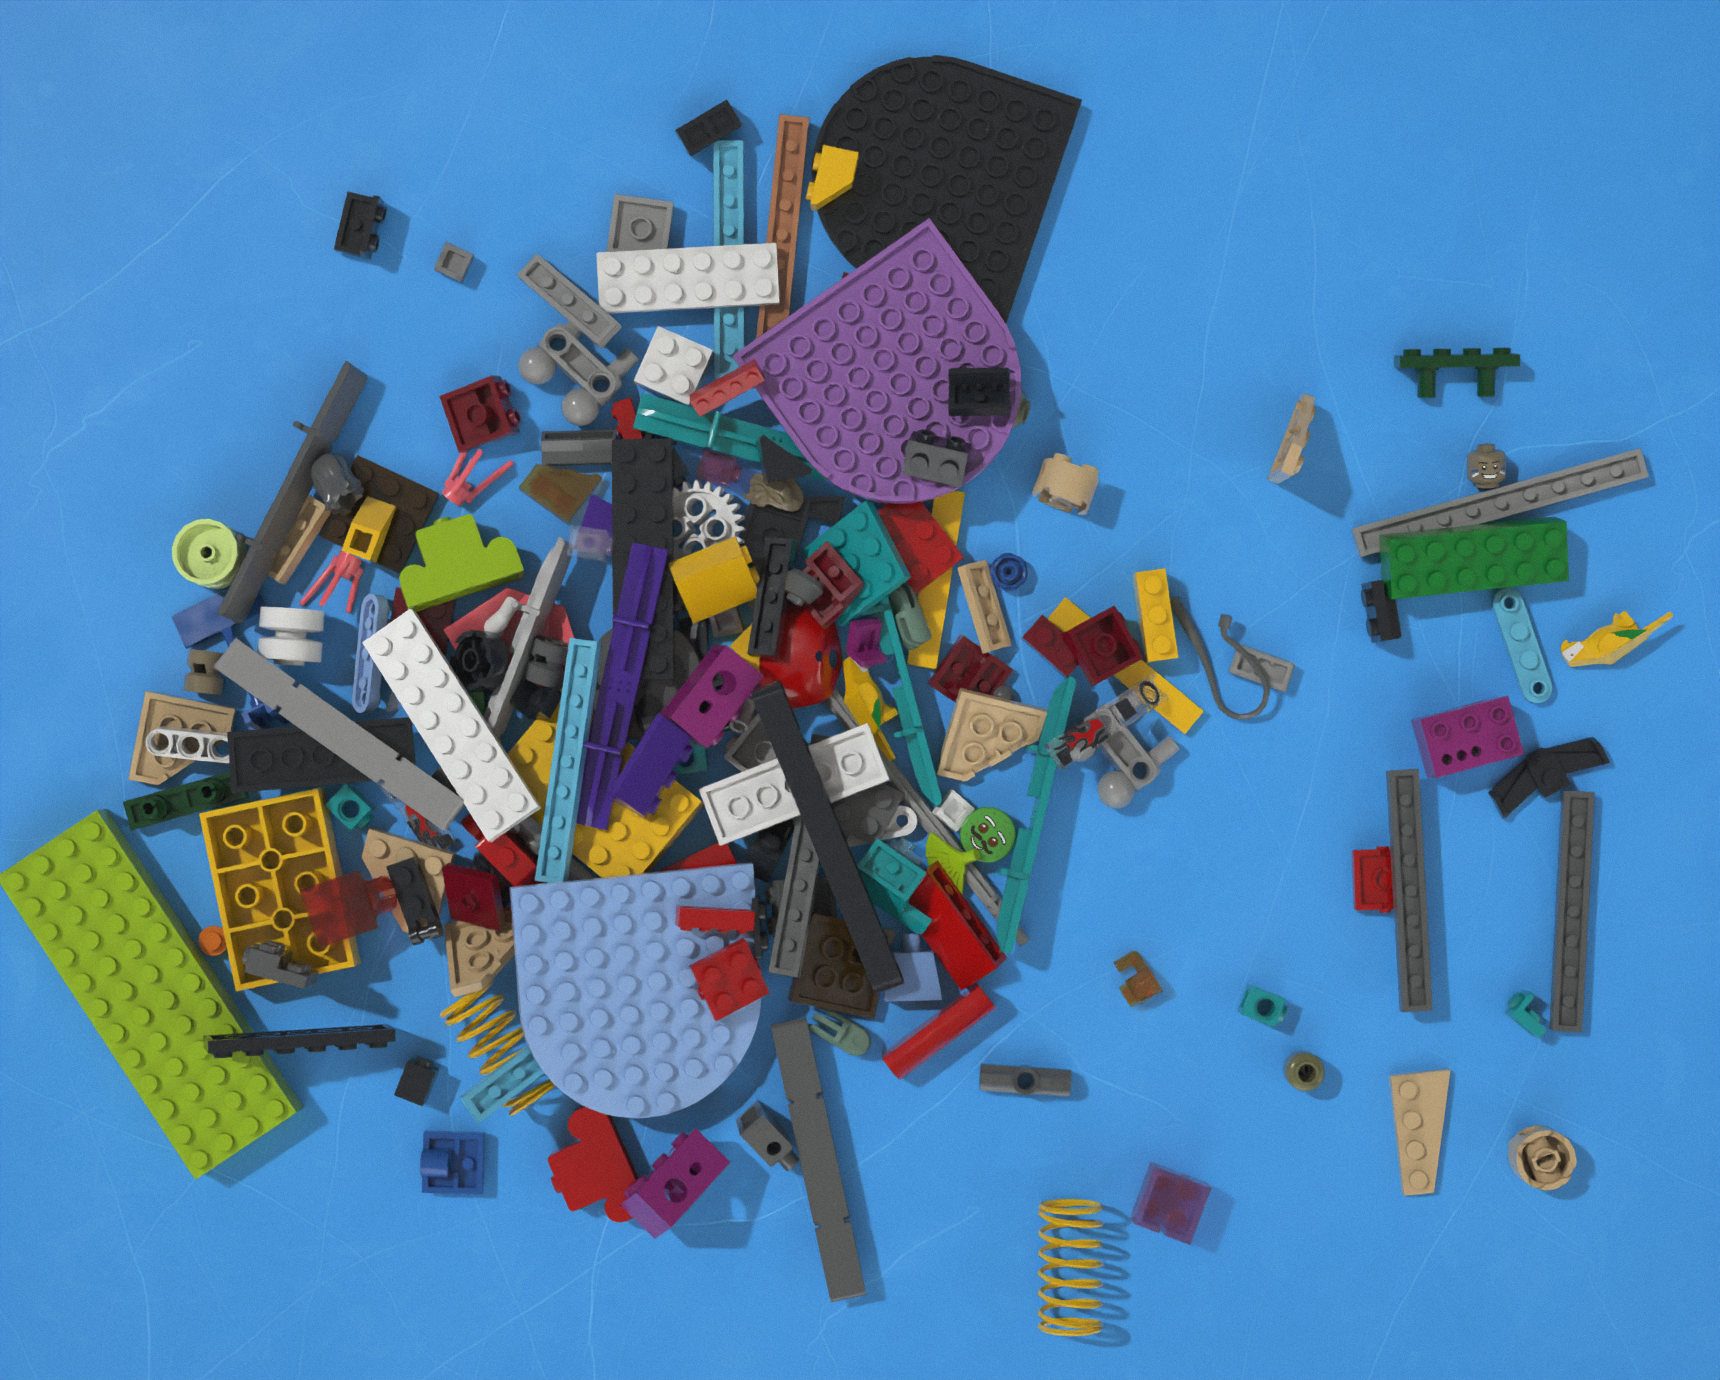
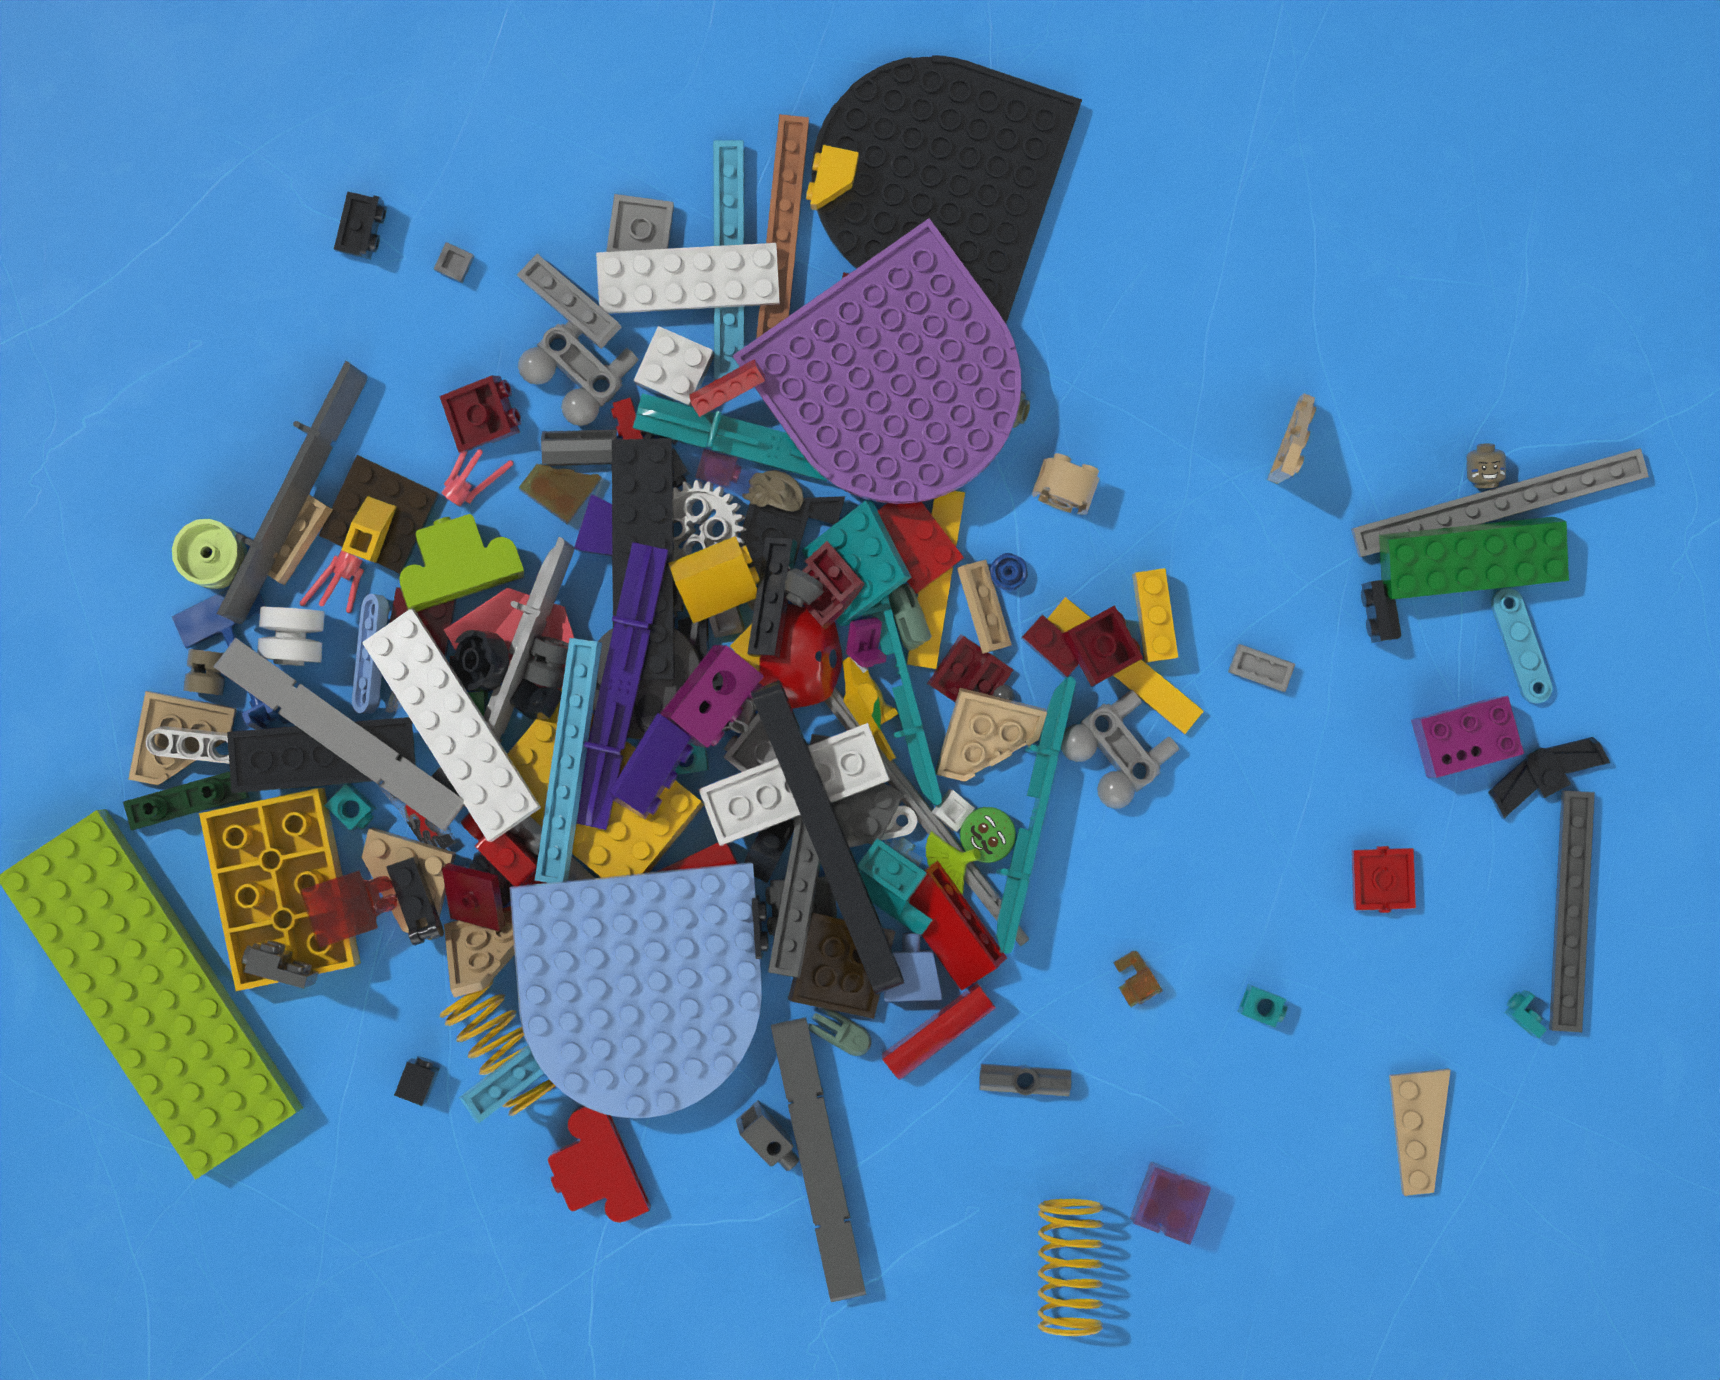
(212, 940): orange plate -> none
(287, 1040): black plate -> none
(336, 484): dark grey piece -> none
(453, 1162): blue plate -> none
(501, 618): white arm -> none
(589, 543): clear brick -> none
(681, 1175): magenta piece -> none
(708, 128): black hinge -> none
(714, 918): red piece -> none
(729, 979): red plate -> none
(778, 463): black slope -> none
(936, 457): black bracket -> none
(979, 391): black bracket -> none
(1105, 722): piece -> none
(1224, 622): dark grey piece -> none
(1308, 1079): olive head -> none
(1409, 890): dark grey plate -> none
(1441, 358): dark green plate -> none
(1541, 1157): tan brick -> none
(1610, 641): yellow animal -> none

